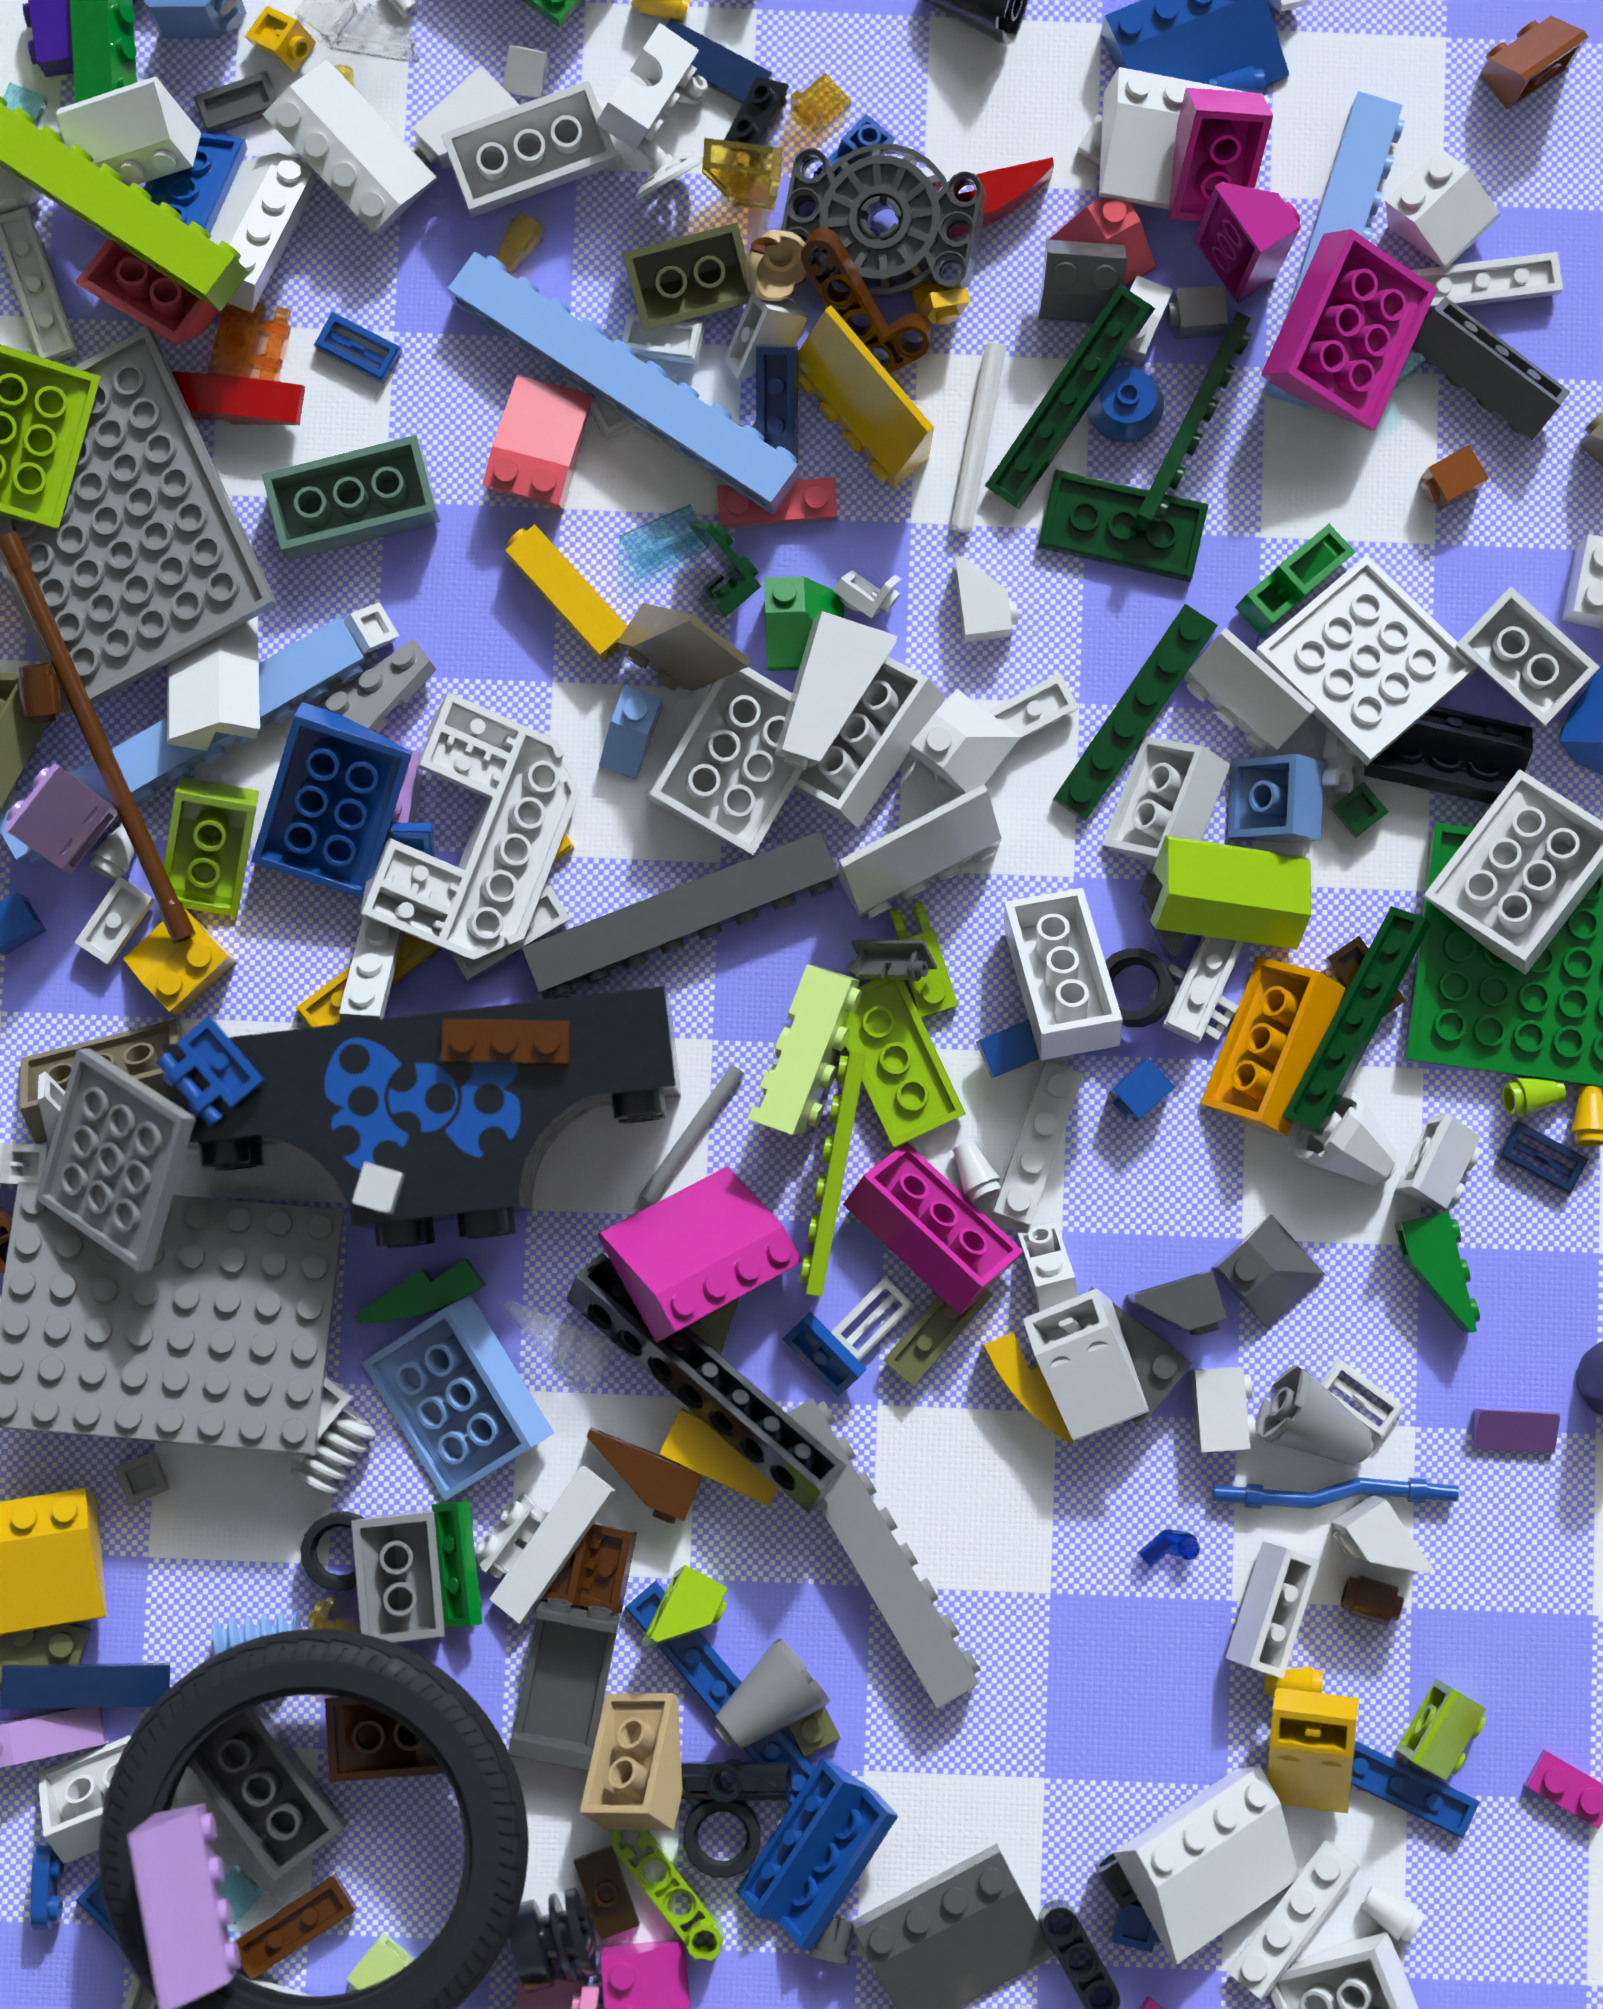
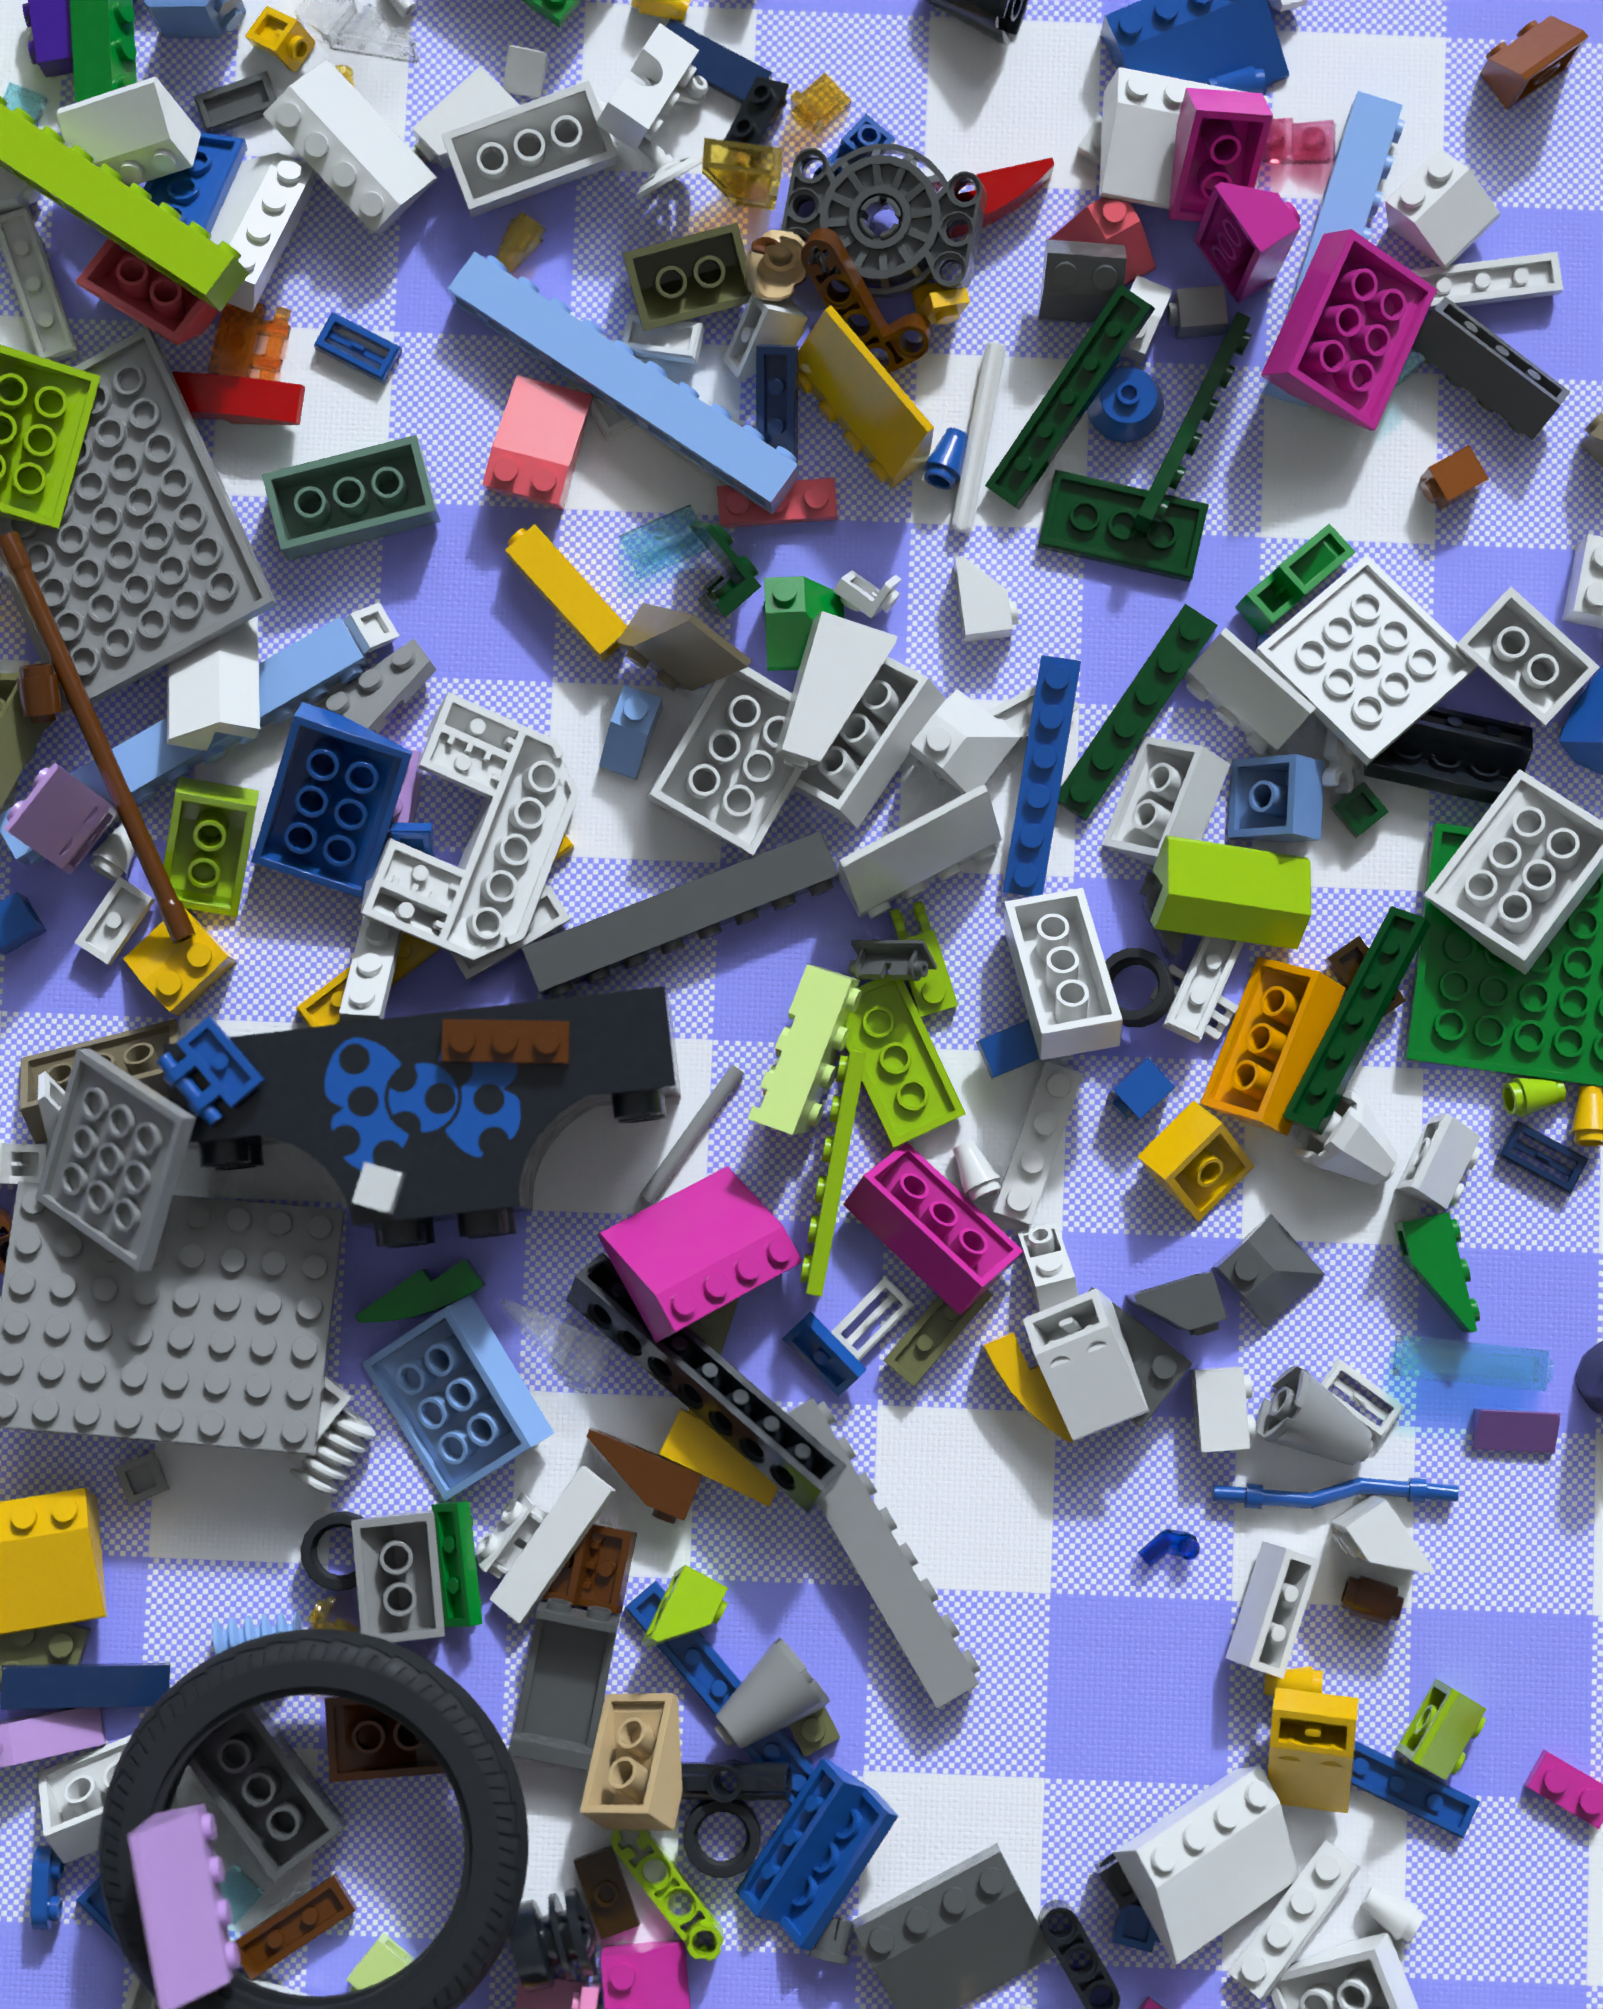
(946, 461): none -> blue cone
(1042, 776): none -> blue plate
(1196, 1160): none -> yellow slope
(1300, 142): none -> clear pink slope
(1472, 1363): none -> clear light blue brick

